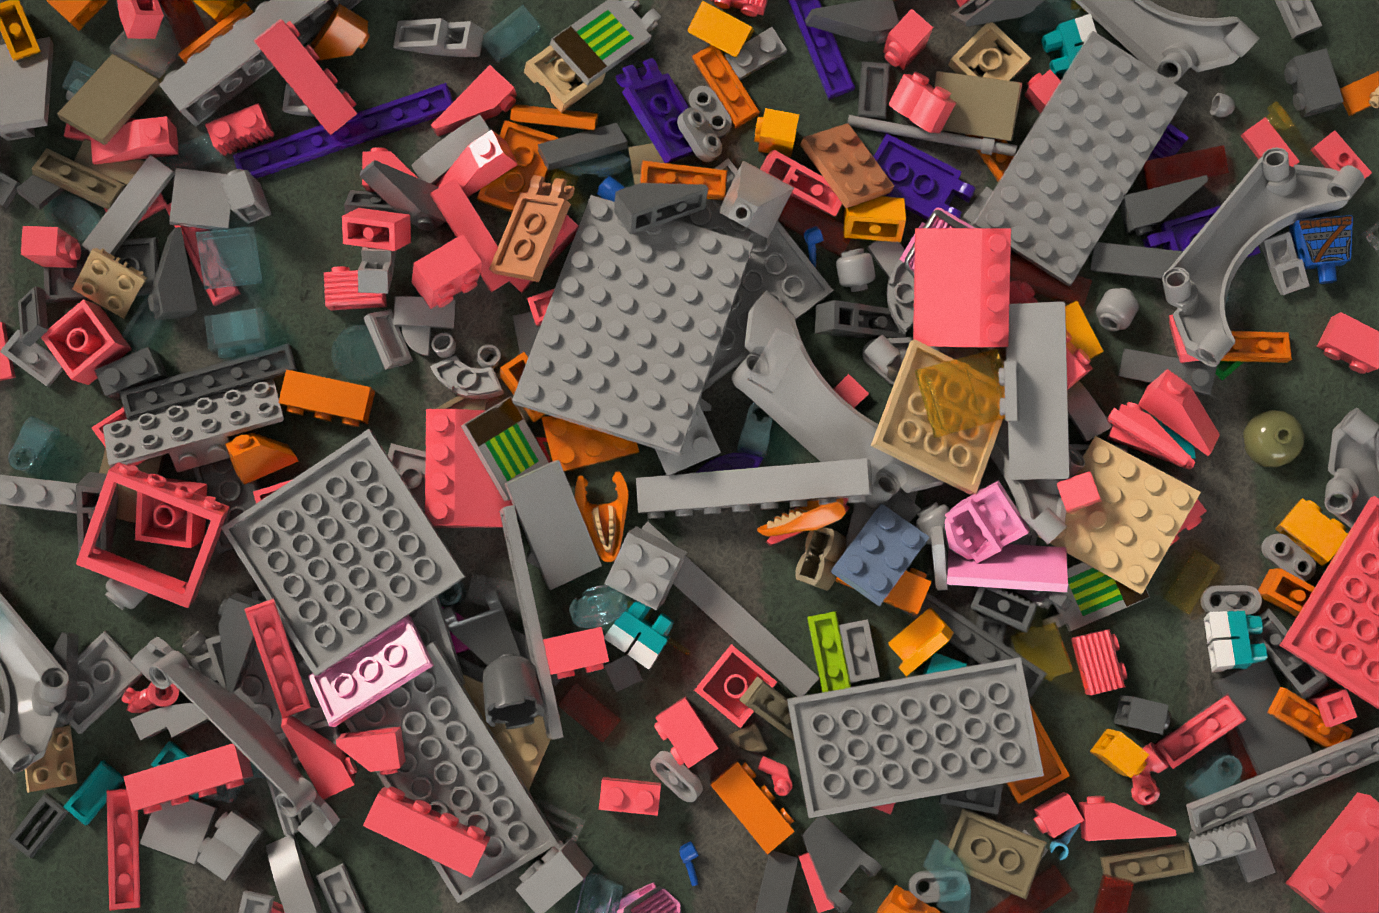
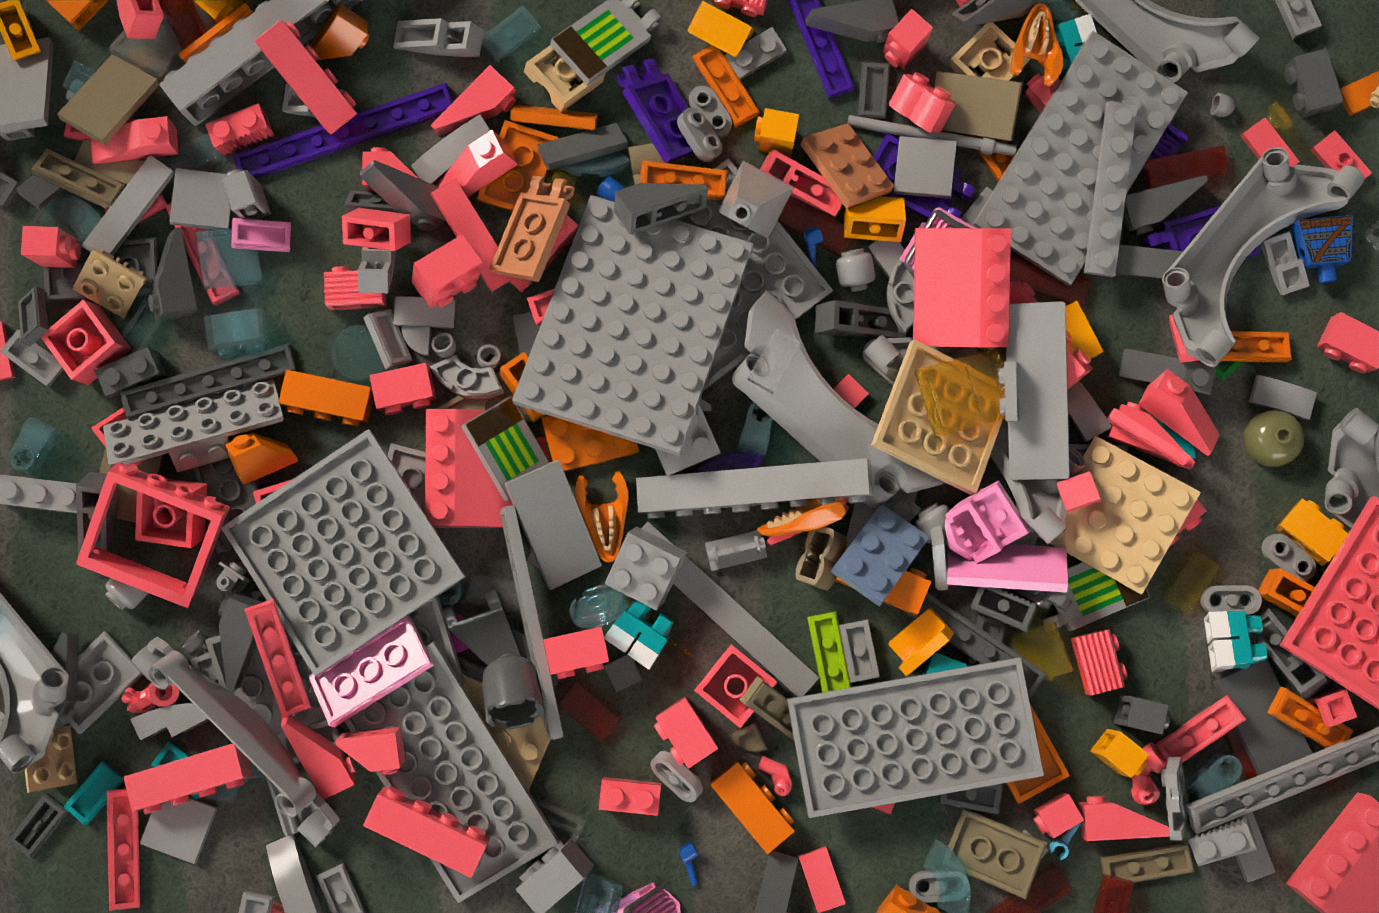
(229, 845): light grey brick -> none
(233, 577): none -> light grey hinge
(261, 235): none -> bright pink tile
(403, 388): none -> coral brick
(736, 550): none -> light grey hinge
(835, 859): dark grey flag -> none
(925, 167): none -> light grey tile
(1040, 43): none -> orange animal
(1110, 189): none -> light grey plate
(1117, 309): light grey head -> none
(1176, 797): none -> light grey wing
(1282, 396): none -> light grey slope

